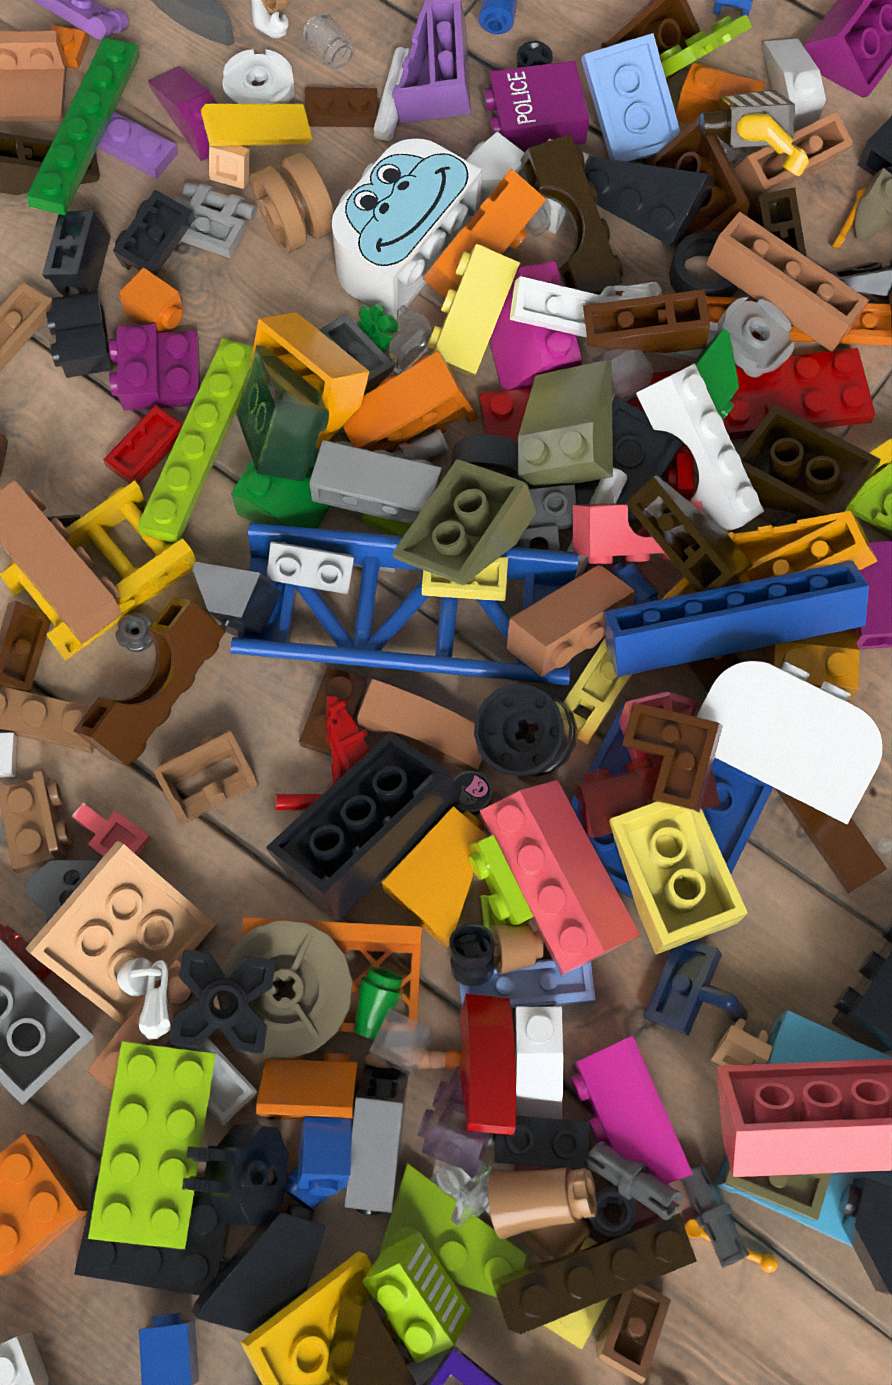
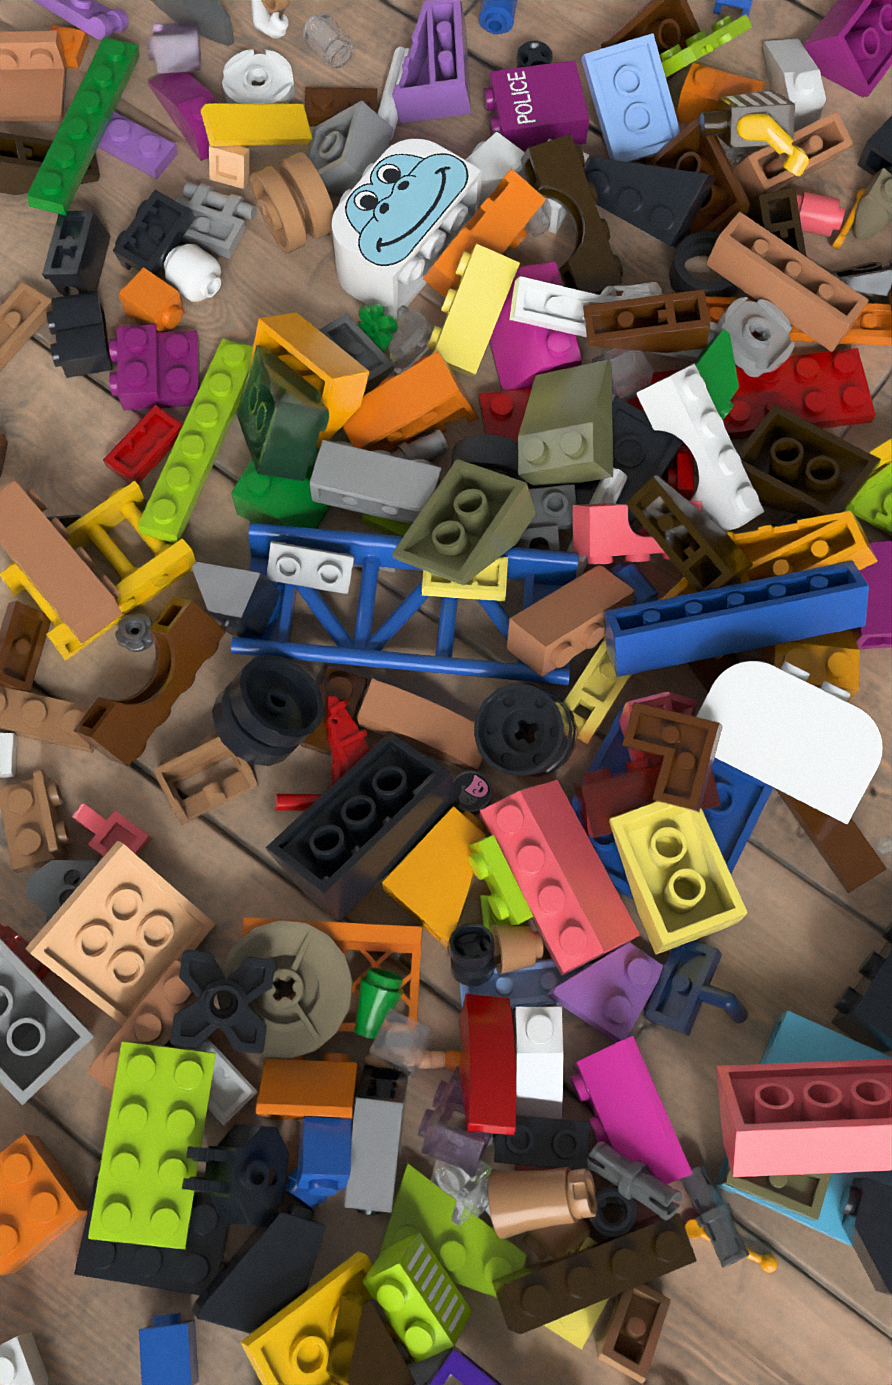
(139, 978): white piece -> none
(175, 47): none -> clear purple brick
(192, 272): none -> white head
(267, 710): none -> black wheel
(347, 145): none -> light grey slope
(611, 990): none -> medium lavender wing
(742, 1048): light nougat tile -> none
(819, 213): none -> coral brick

